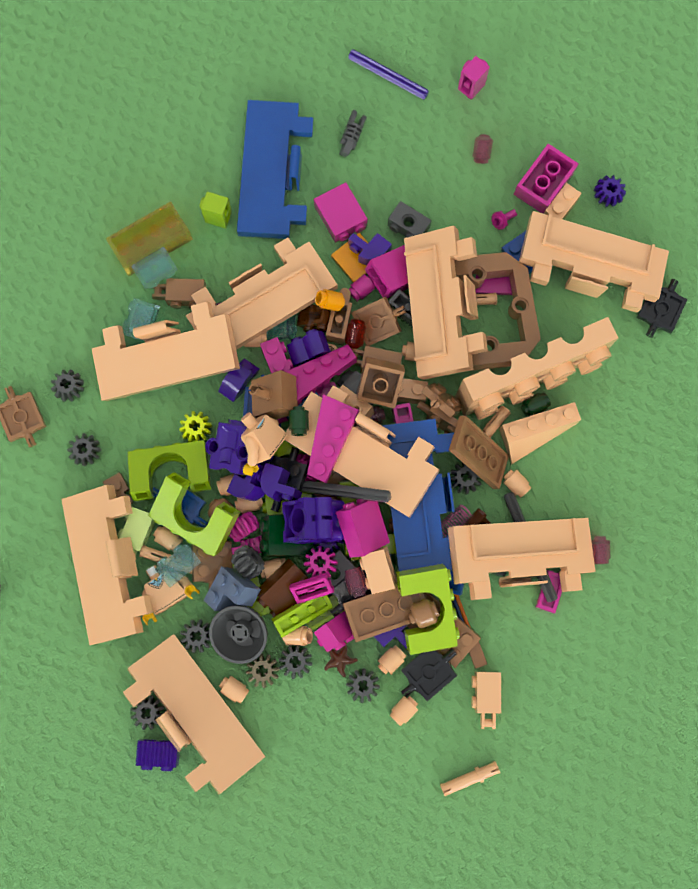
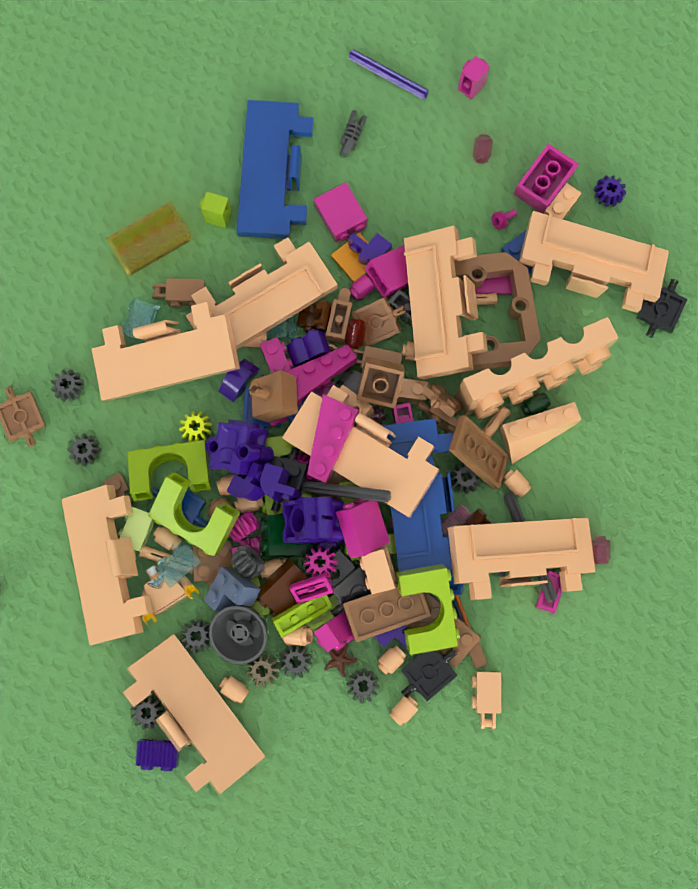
(154, 268): clear light blue brick -> none
(261, 440): light nougat torso -> none
(298, 421): dark green brick -> none
(330, 300): light orange brick -> none
(355, 582): clear pink brick -> none
(403, 214): dark grey brick -> none
(424, 613): medium nougat head -> none
(470, 778): light nougat pin -> none

